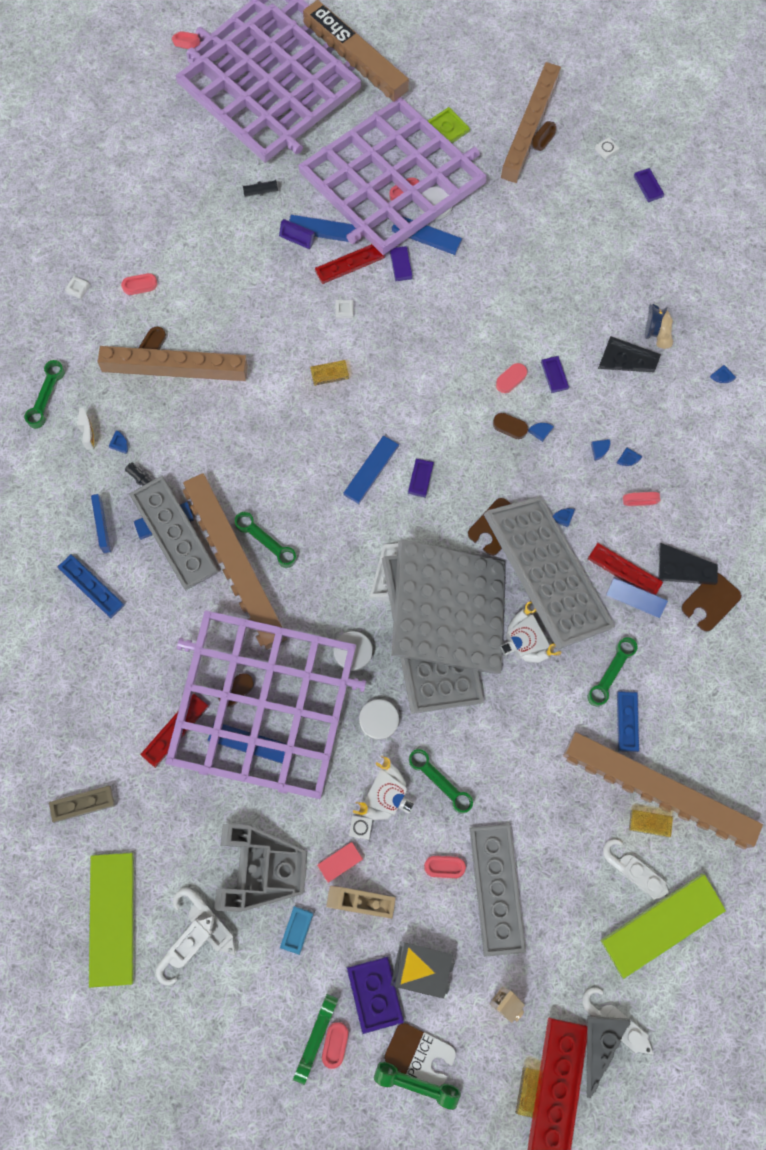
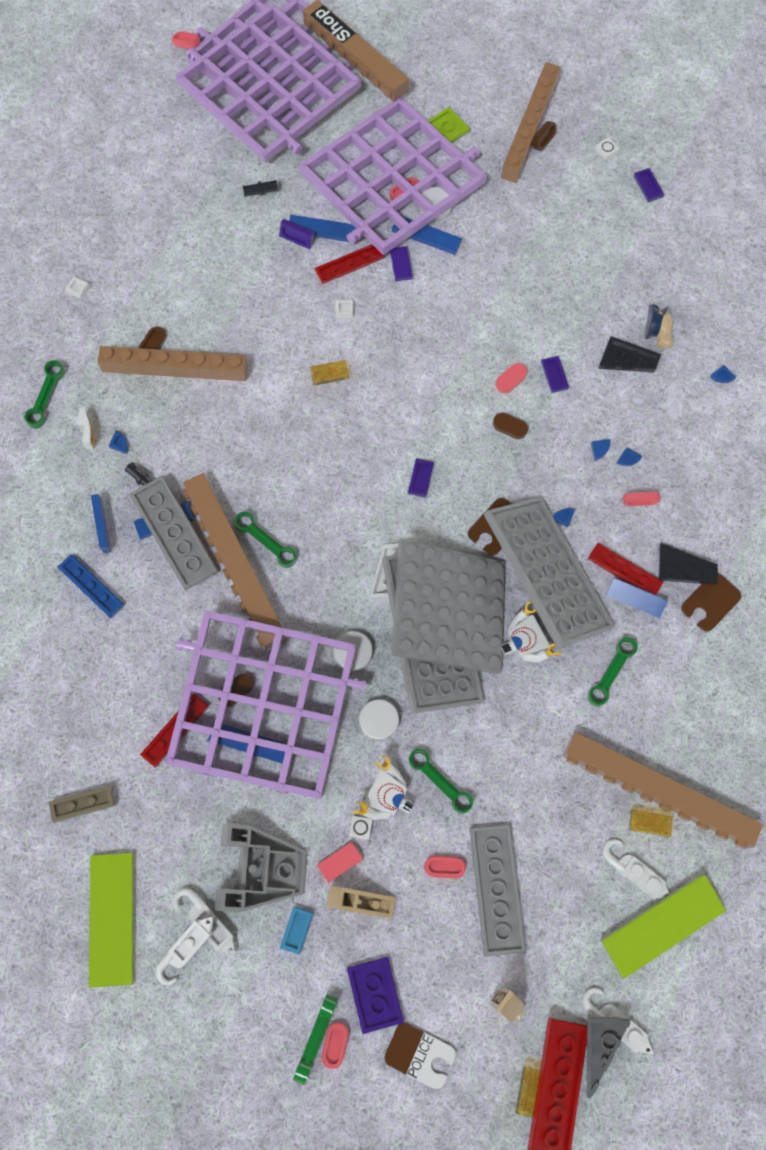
(139, 284): coral tile -> none
(371, 469): blue tile -> none
(422, 970): dark grey brick -> none
(445, 1095): green piece -> none
(541, 430): blue tile -> none
(627, 721): blue tile -> none

